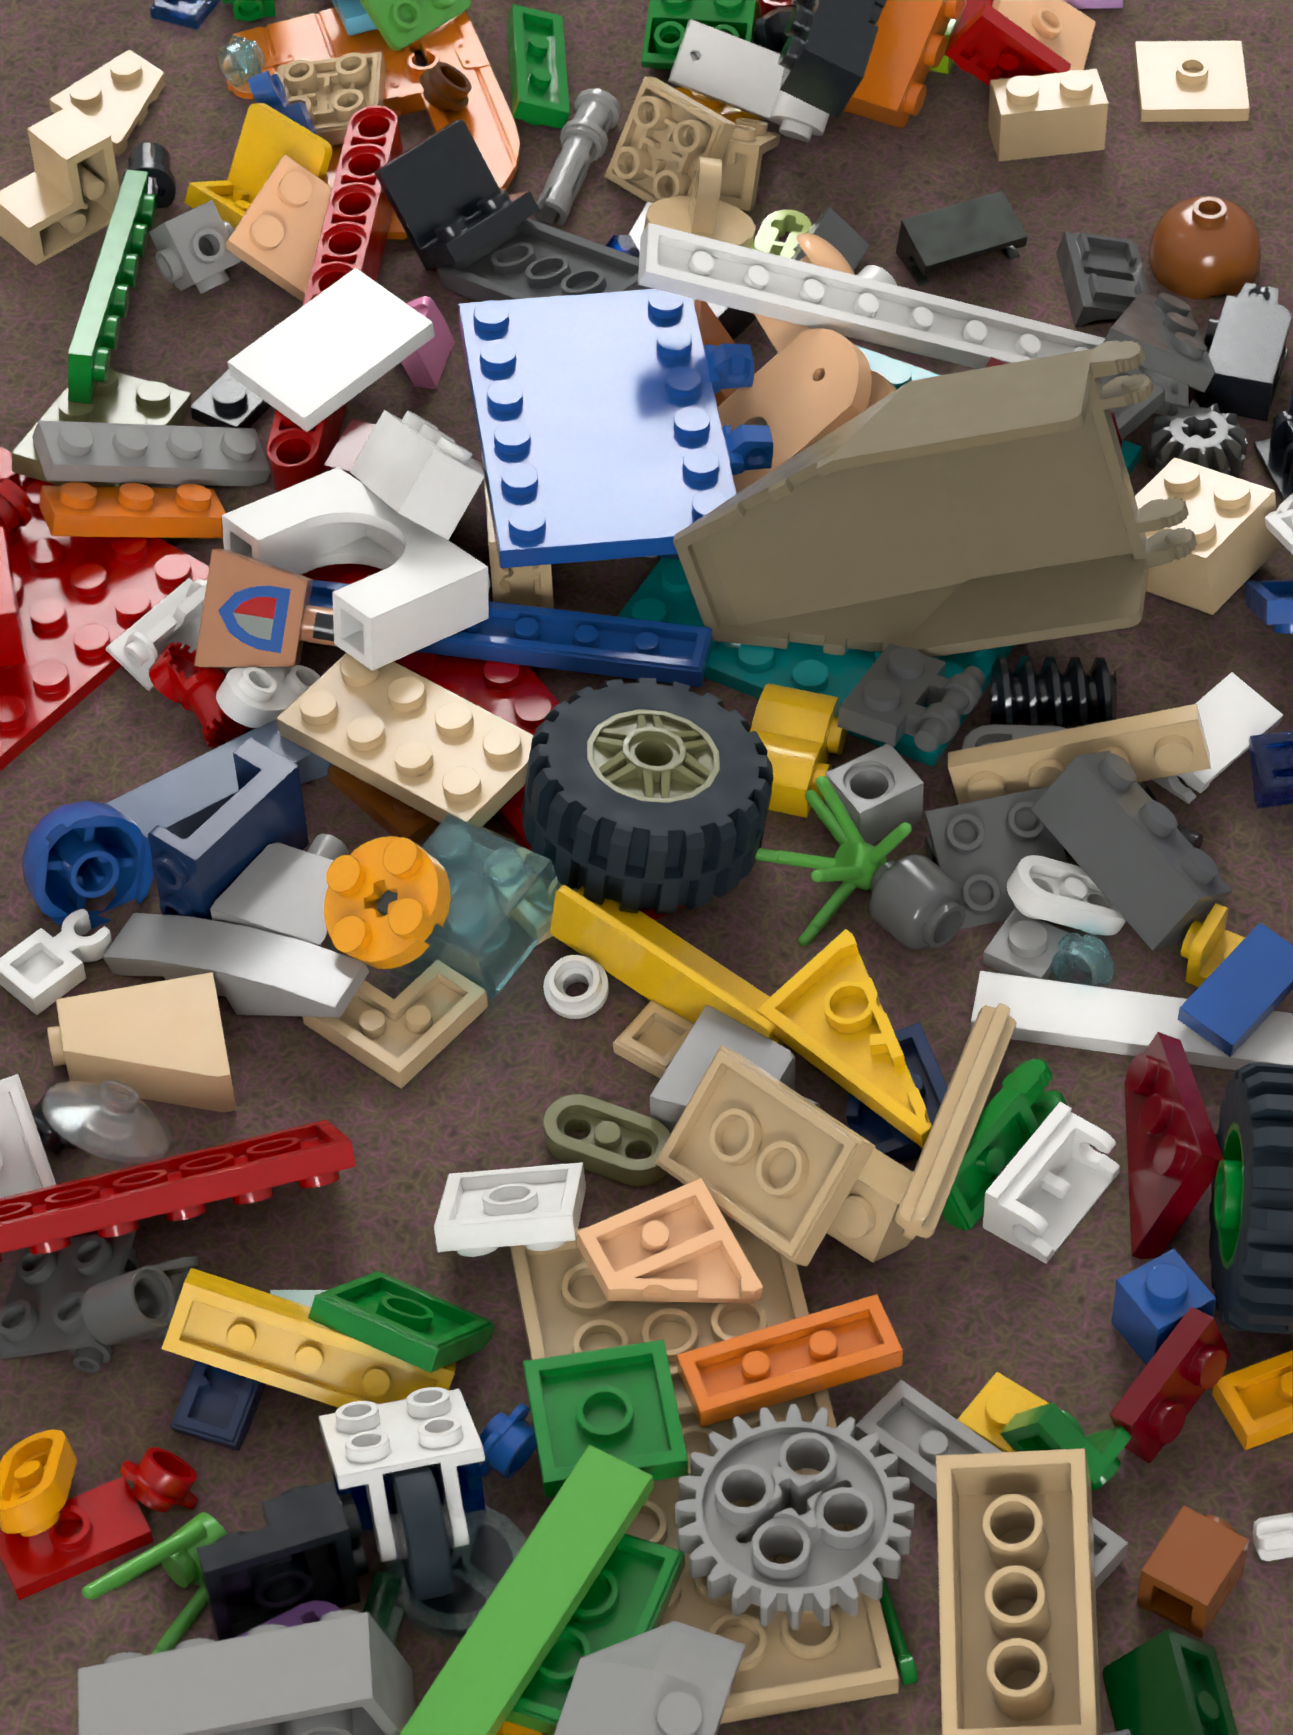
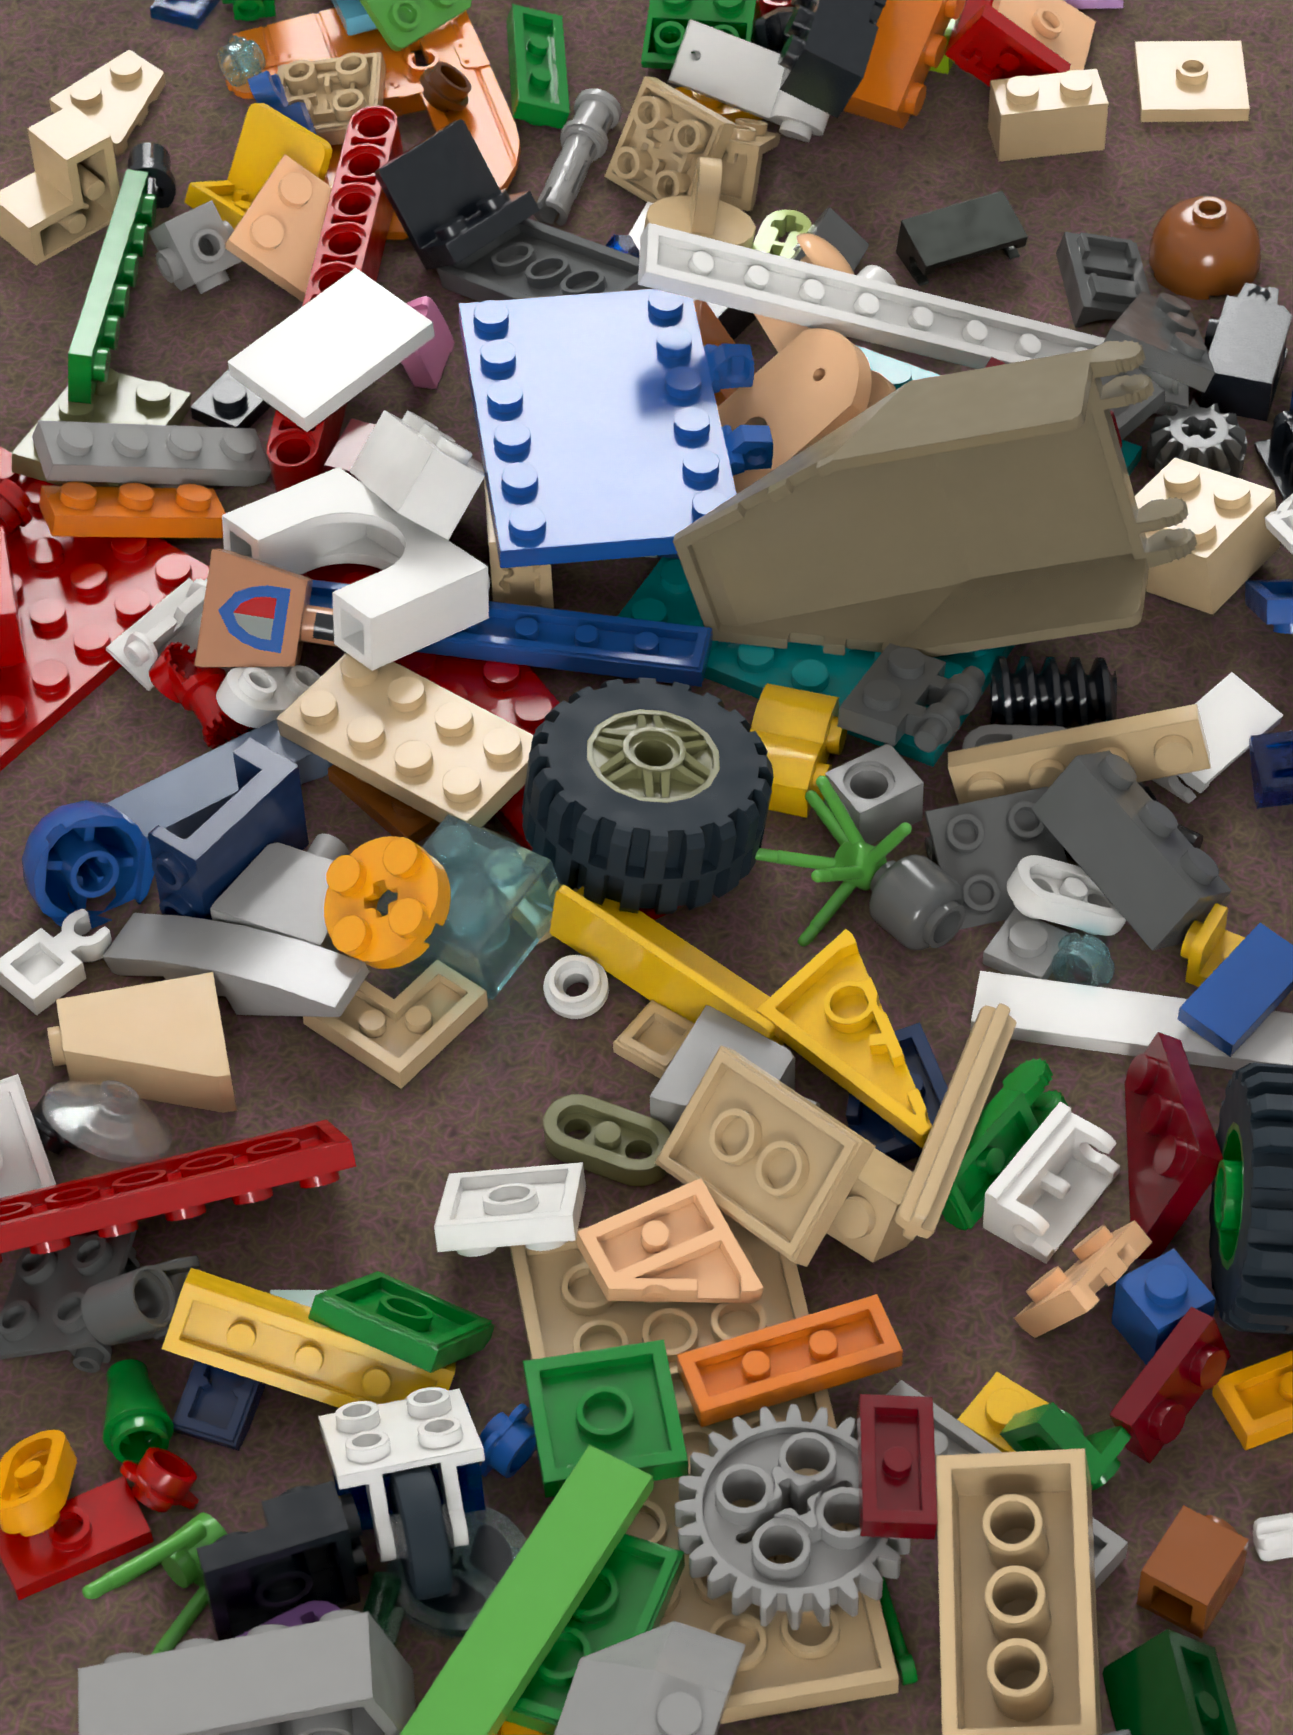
(134, 1413): none -> green cone
(896, 1467): none -> dark red plate
(1067, 1295): none -> light nougat wing

